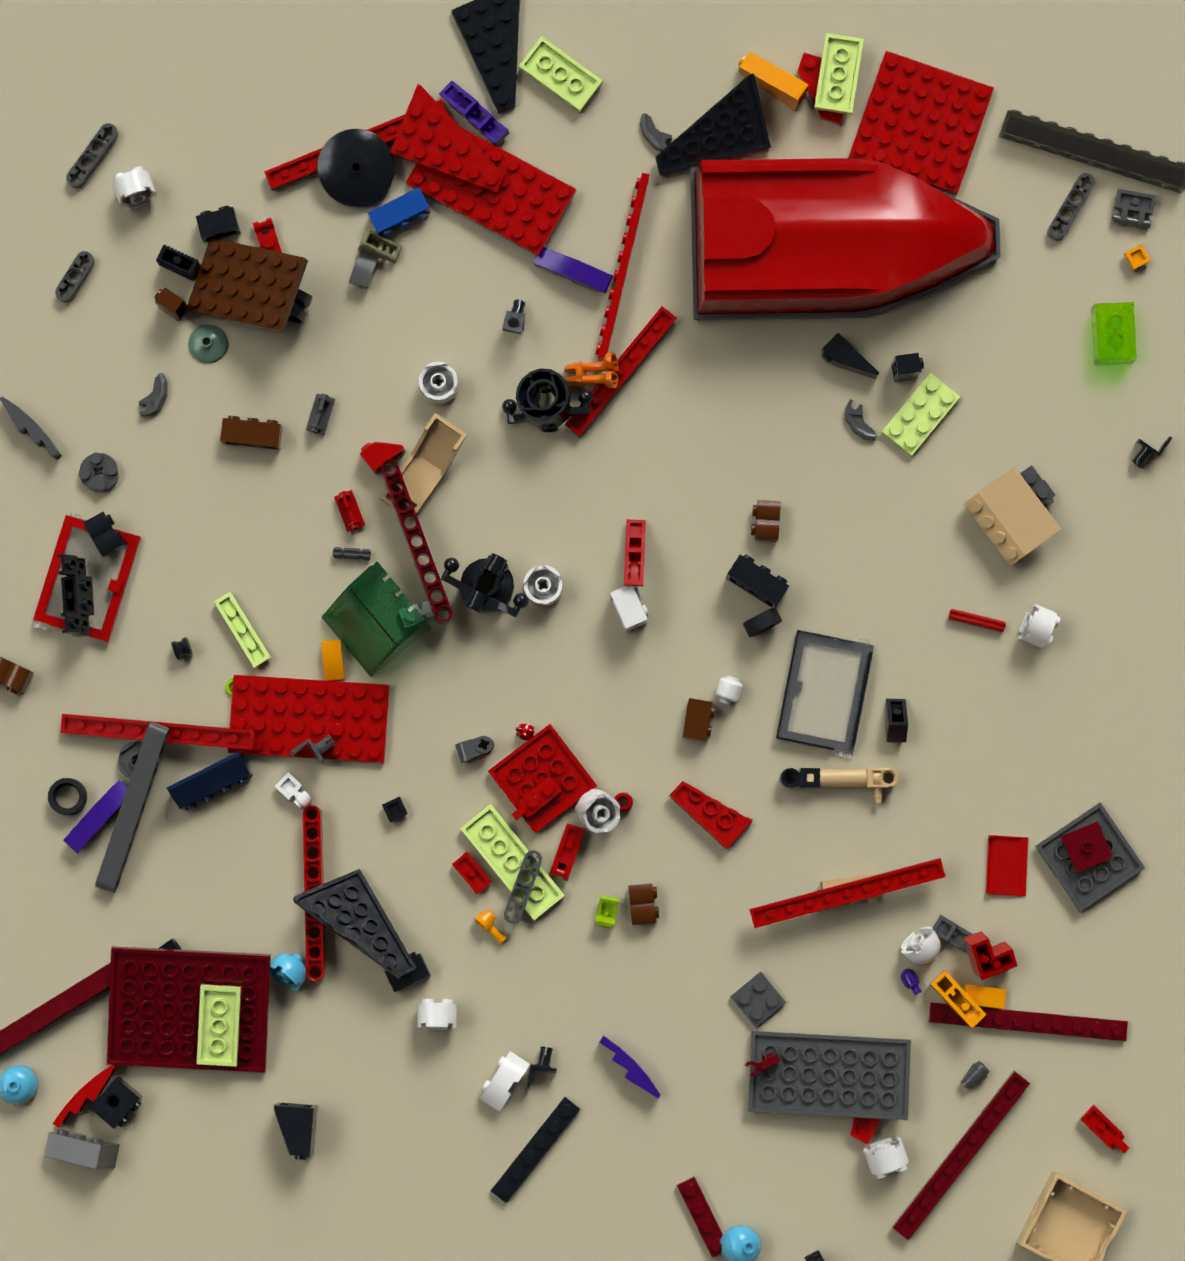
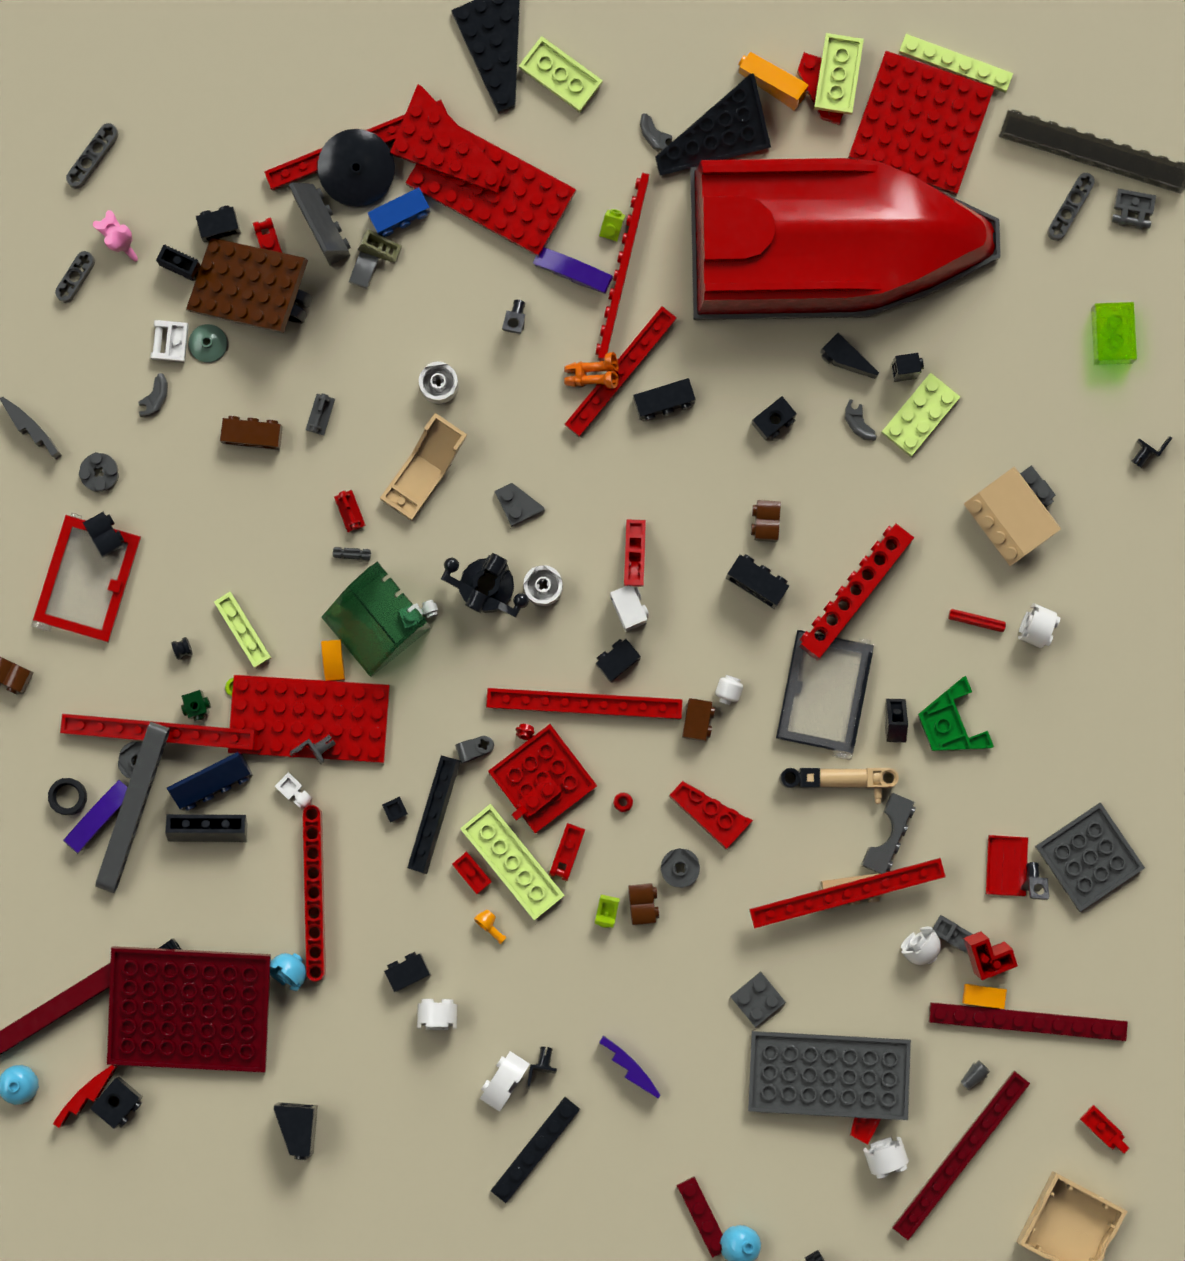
(76, 595): black bracket -> none
(81, 1150): wedge -> none
(117, 236): none -> bright pink animal
(134, 188): white brick -> none
(171, 304): reddish brown brick -> none
(175, 343): none -> white plate
(190, 700): none -> dark green brick
(206, 828): none -> black brick
(219, 1025): yellowish green plate -> none
(320, 221): none -> dark grey slope
(356, 916): black wing -> none
(378, 452): red slope -> none
(416, 532): dark red beam -> none
(433, 814): none -> black plate
(474, 113): dark purple slope -> none
(517, 504): none -> dark grey wing
(526, 888): dark grey beam -> none
(529, 396): black piece -> none
(584, 703): none -> red plate
(590, 804): white brick -> none
(612, 224): none -> lime bracket
(617, 660): none -> black brick
(664, 399): none -> black brick
(669, 869): none -> dark grey plate
(762, 622): black tyre -> none
(768, 1060): dark red plate -> none
(779, 408): none -> black brick
(894, 534): none -> red brick
(898, 811): none -> dark grey arch
(910, 980): dark purple cylinder -> none
(944, 725): none -> green wing
(955, 63): none -> yellowish green plate
(957, 999): light orange slope -> none
(1035, 883): none -> black bracket
(1086, 847): dark red plate -> none
(1137, 257): light orange plate -> none

